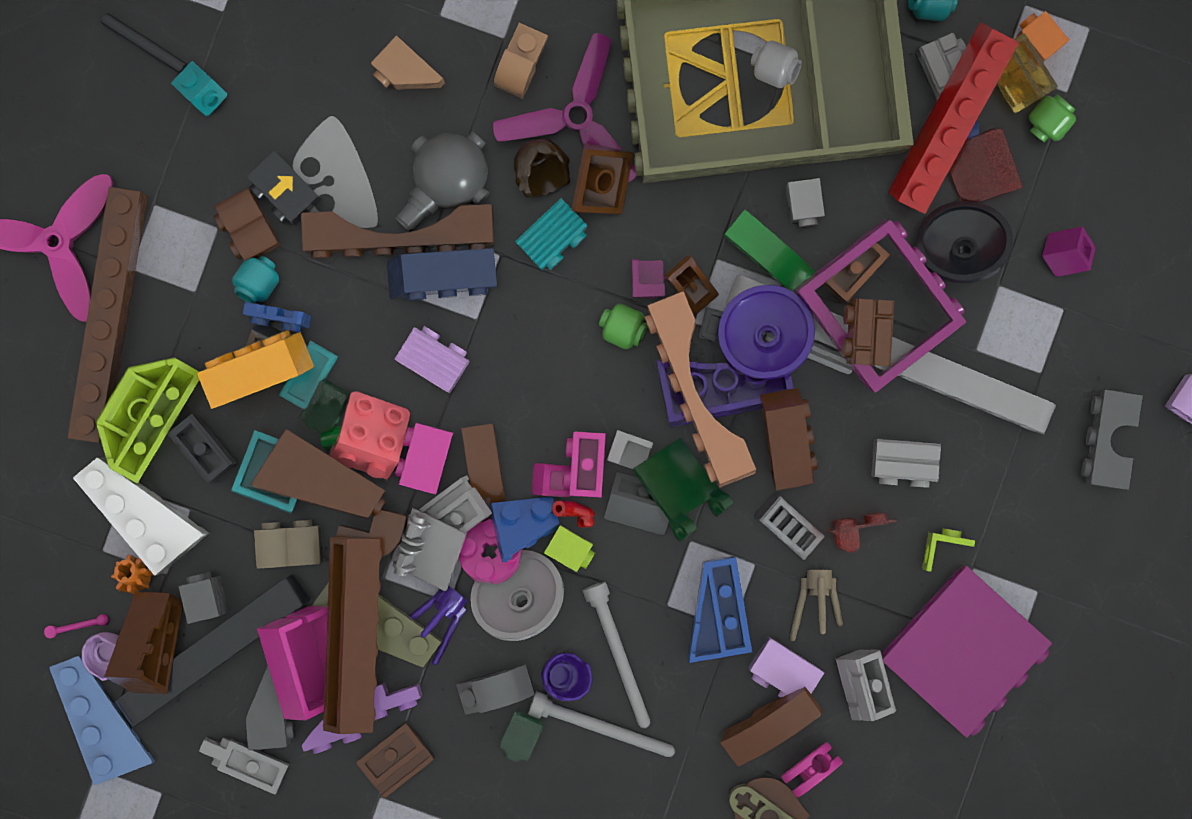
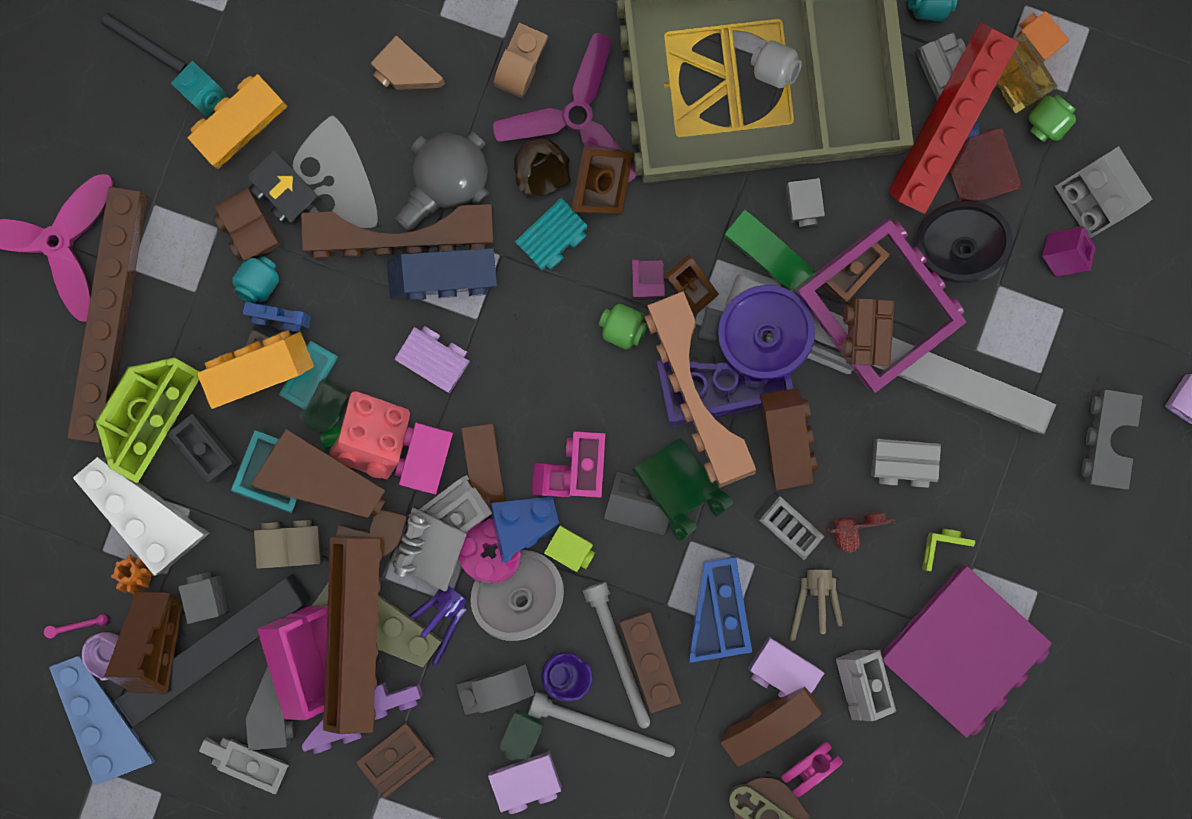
(236, 121): none -> light orange brick
(525, 783): none -> lavender brick
(574, 509): red arm -> none
(629, 450): light grey panel -> none
(650, 661): none -> reddish brown brick
(1104, 192): none -> light grey slope

